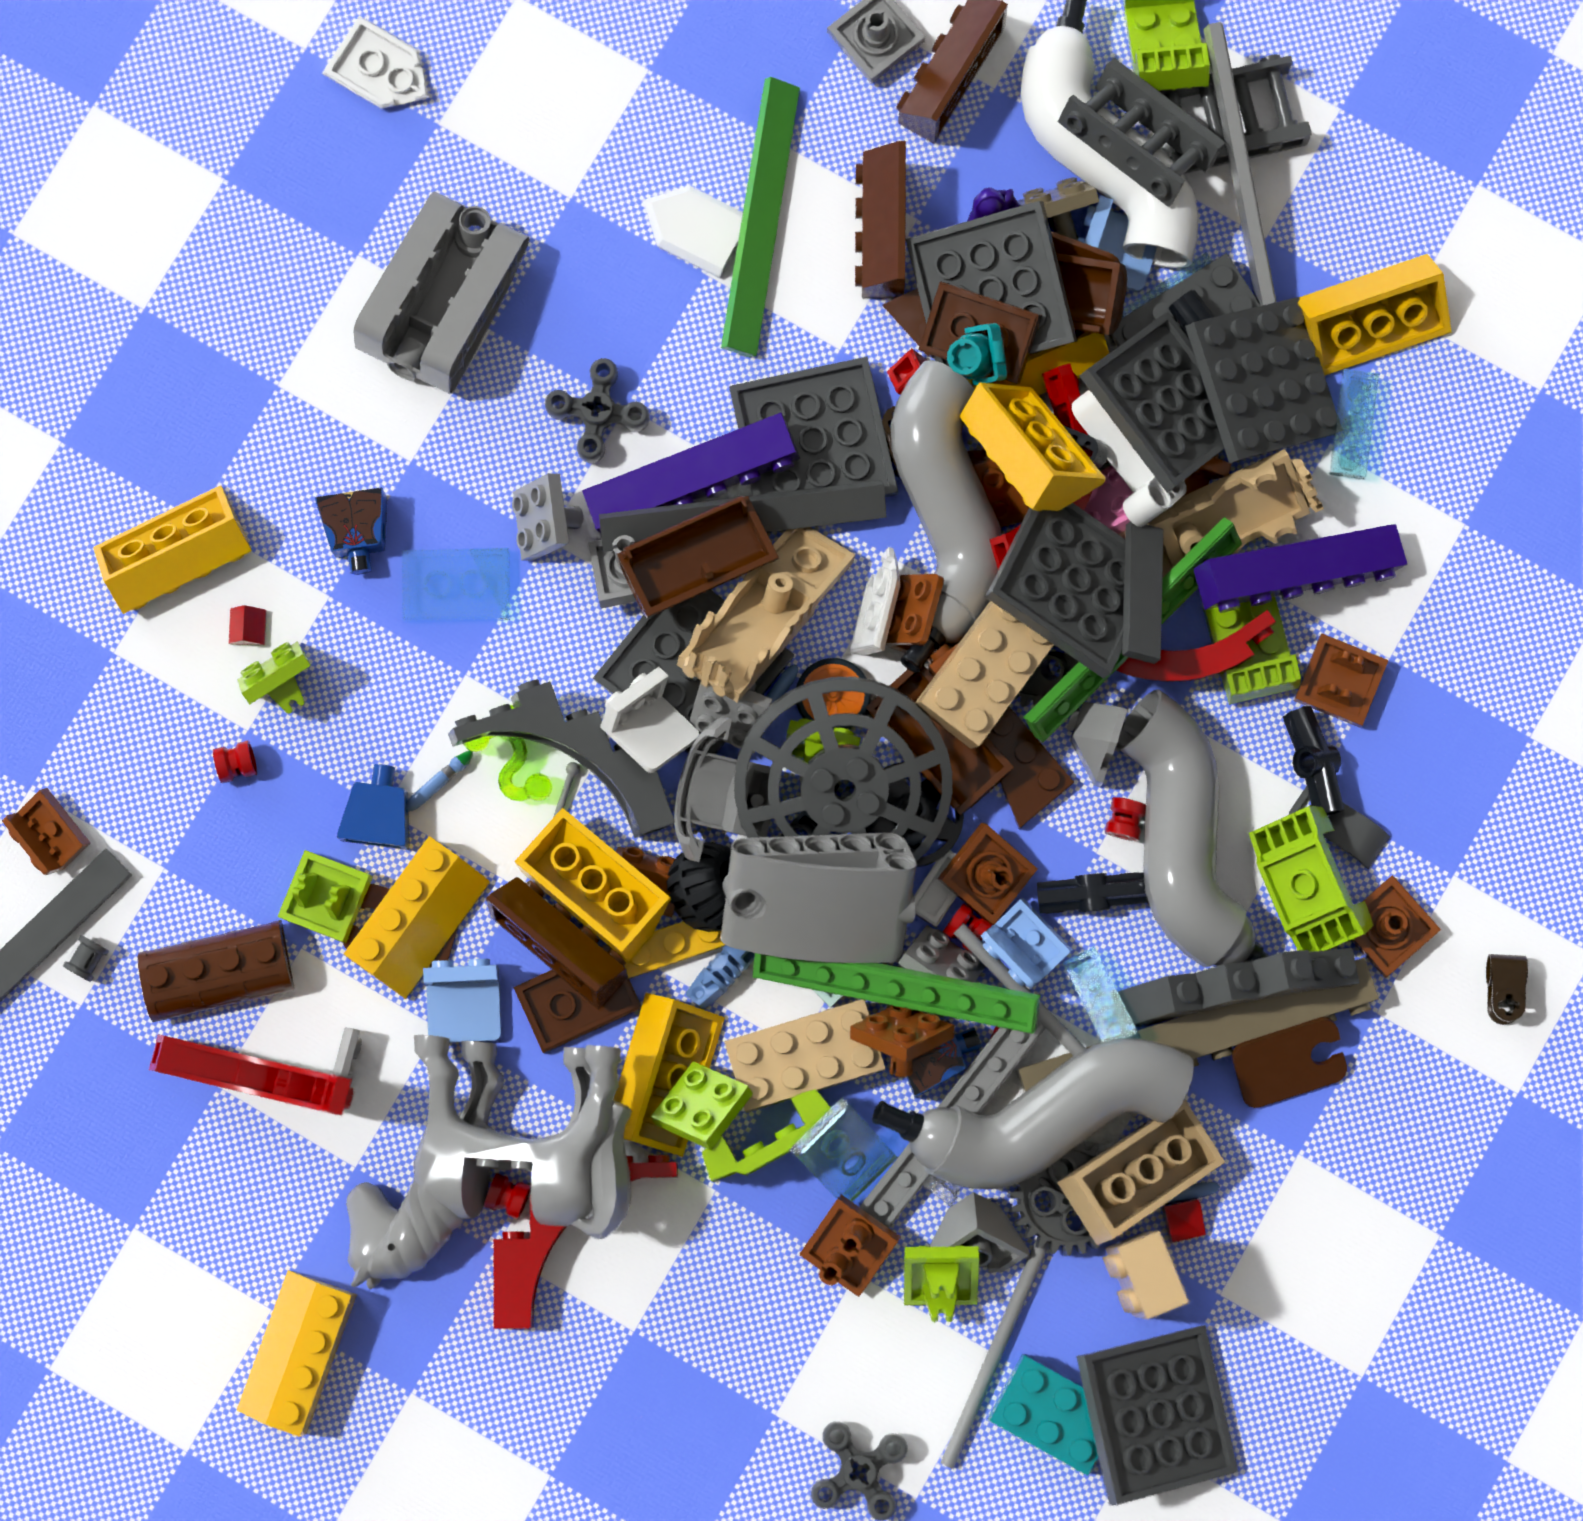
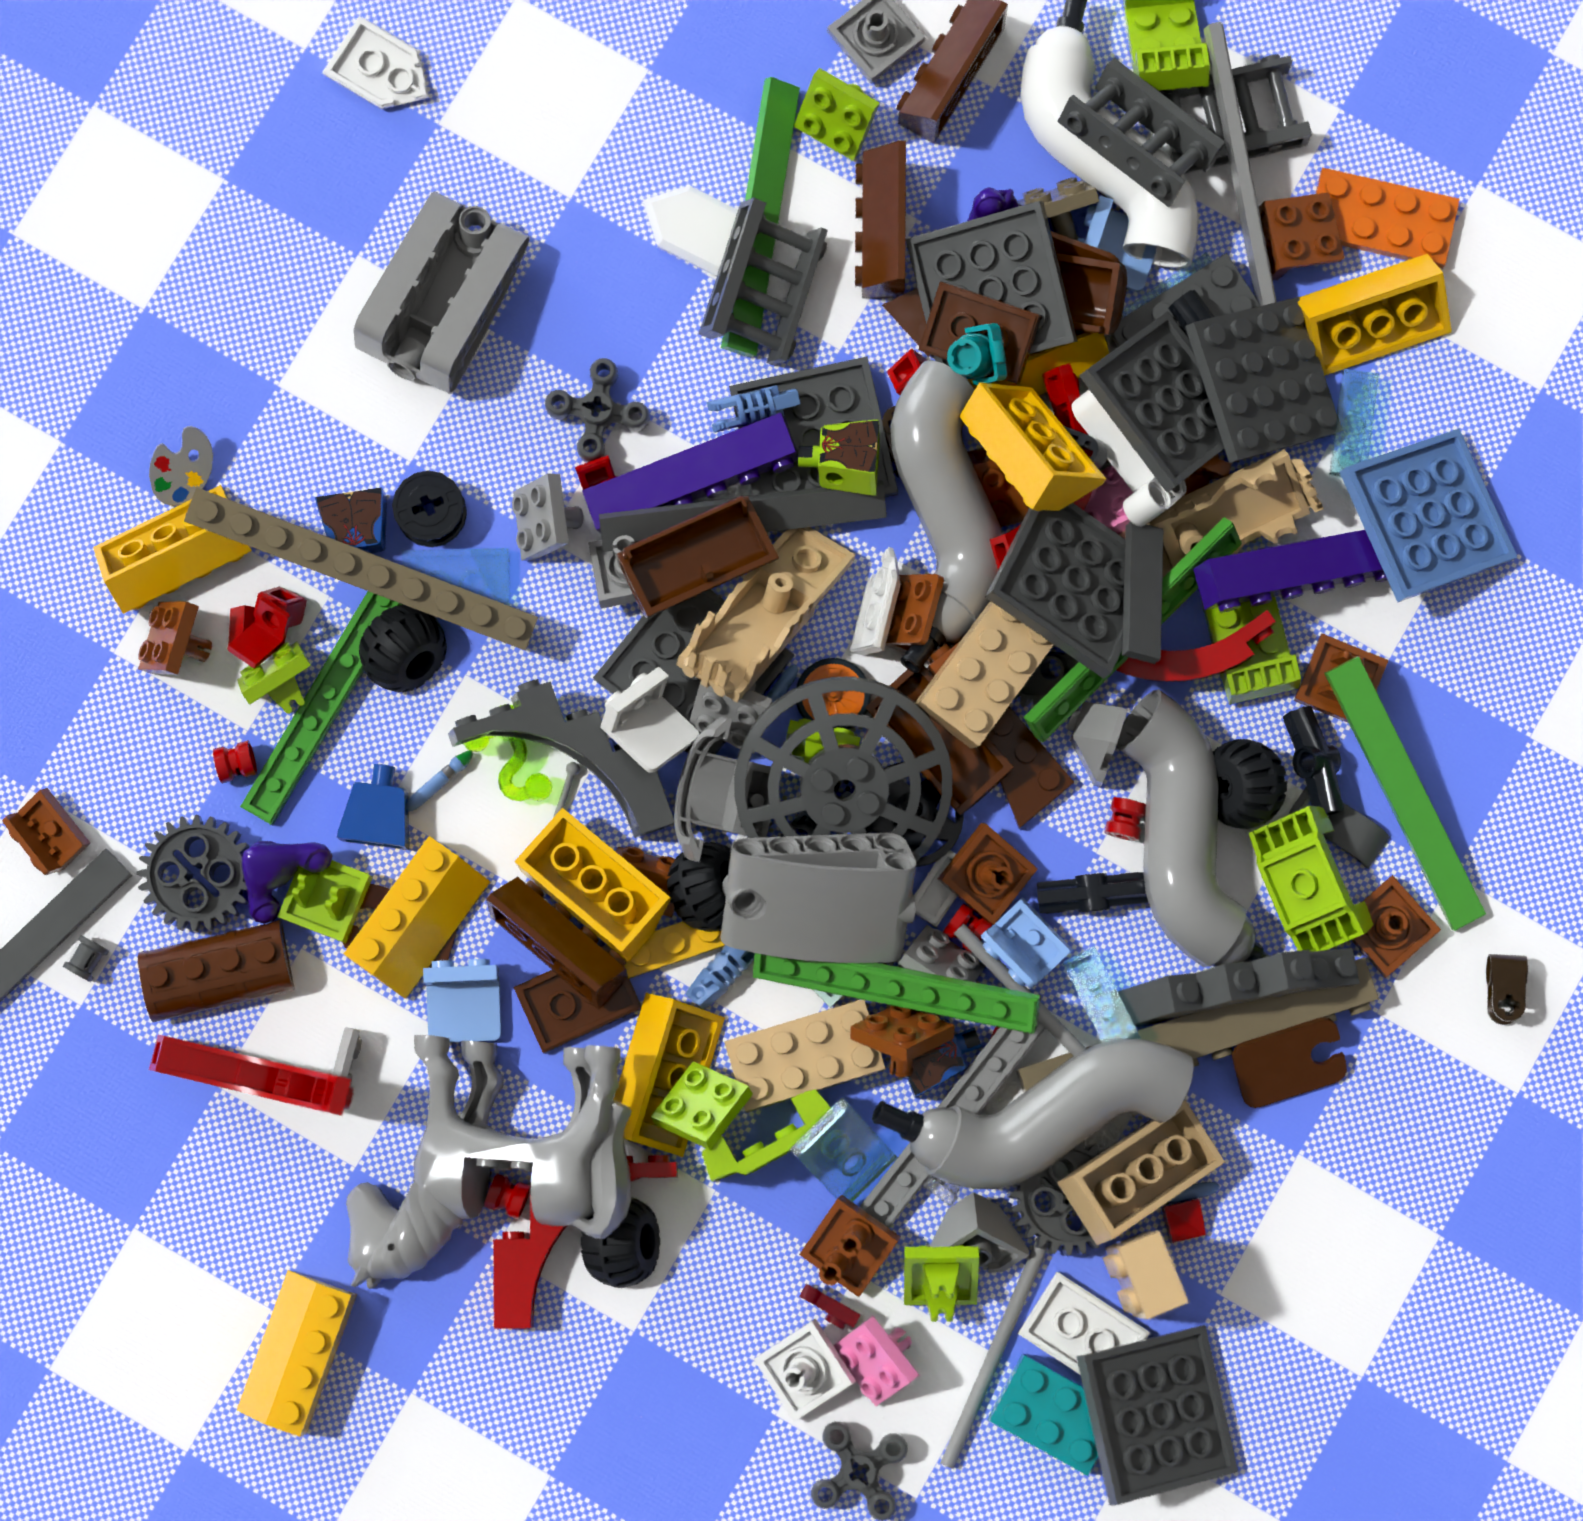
(171, 639): none -> dark orange plate
(173, 896): none -> dark grey gear
(174, 474): none -> light grey piece
(261, 637): none -> red bracket
(272, 866): none -> dark purple head
(288, 601): none -> red slope
(315, 717): none -> bright green tile
(360, 568): none -> dark tan brick
(402, 648): none -> black wheel
(447, 502): none -> black piece
(595, 472): none -> red slope
(628, 1252): none -> black wheel
(731, 287): none -> dark grey fence
(753, 406): none -> medium blue hinge
(804, 1370): none -> white plate
(836, 114): none -> lime plate
(838, 1313): none -> dark red plate
(846, 456): none -> torso
(877, 1360): none -> bright pink plate
(1075, 1323): none -> white tile
(1248, 783): none -> black wheel
(1300, 233): none -> dark orange bracket
(1390, 216): none -> orange plate
(1405, 793): none -> bright green tile
(1428, 514): none -> medium blue plate

